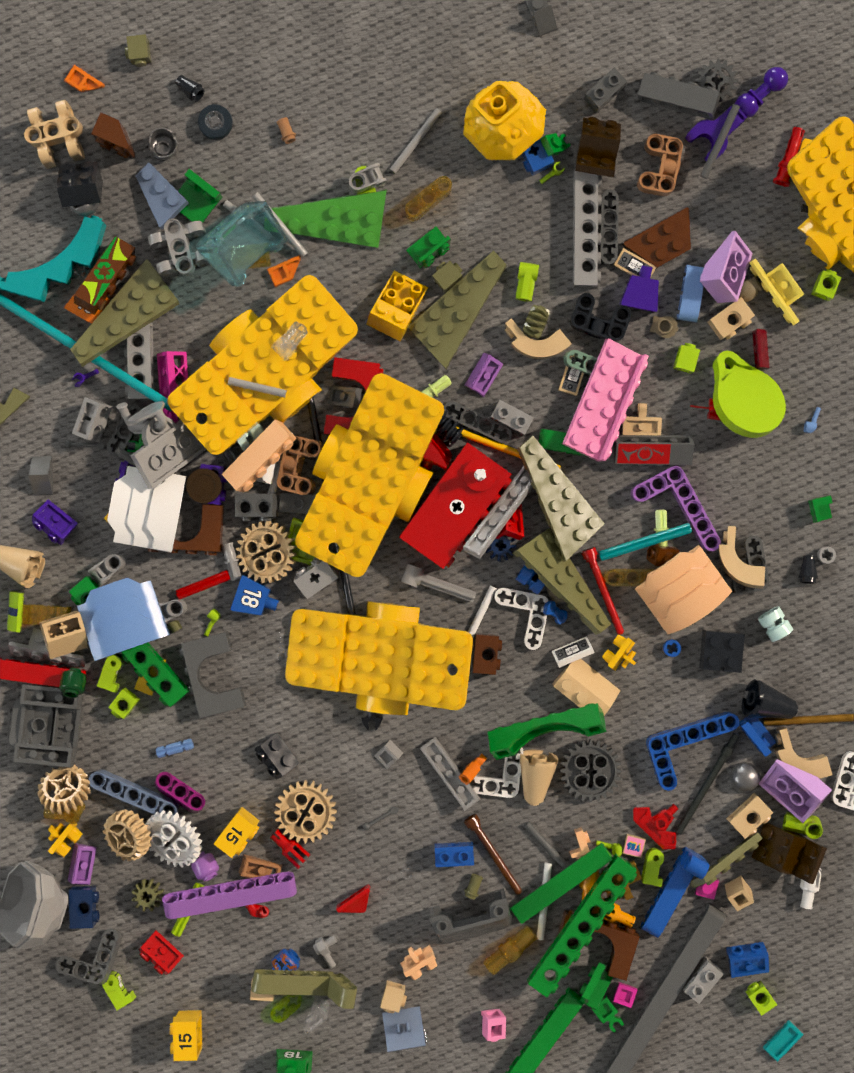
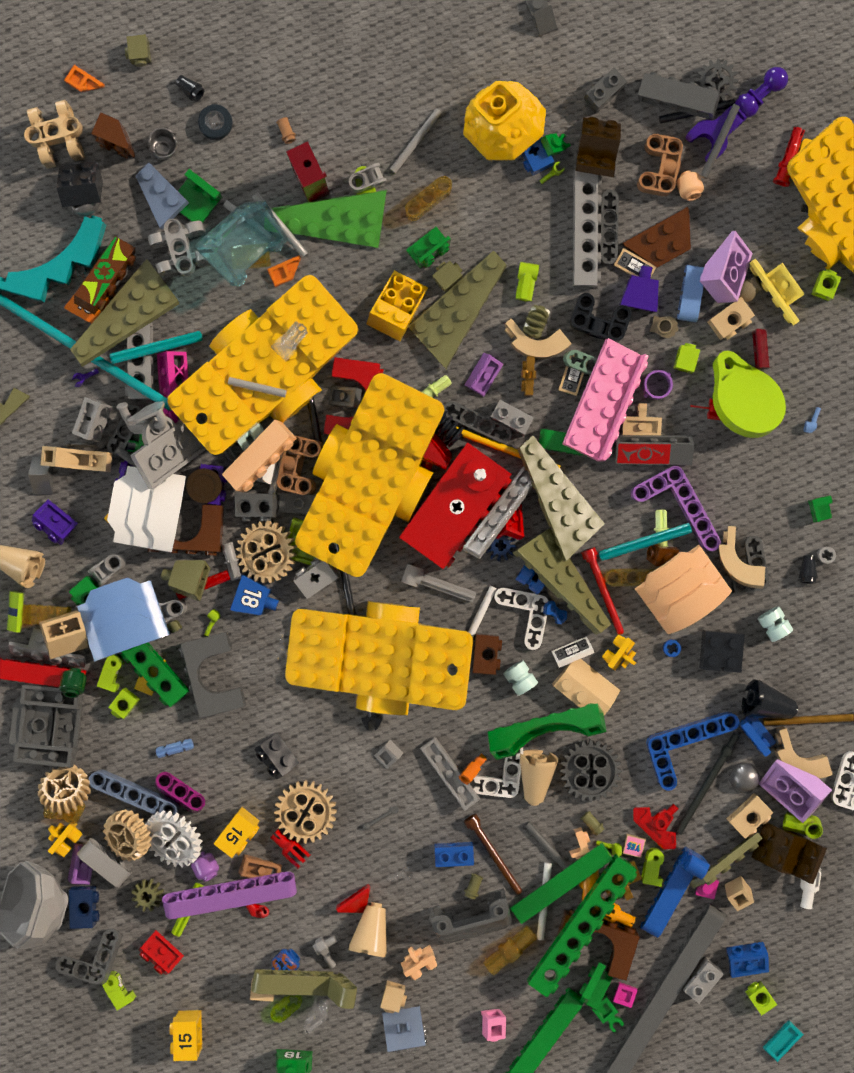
(76, 459): none -> tan arch
(104, 862): none -> light grey beam
(155, 347): none -> teal axle
(187, 578): none -> olive torso
(308, 172): none -> dark red brick
(371, 932): none -> tan cone
(520, 678): none -> light aqua wheel
(529, 375): none -> pearl gold plate
(593, 824): none -> olive pin
(668, 378): none -> medium lavender piece
(680, 115): none -> black bar
(690, 185): none -> light nougat head

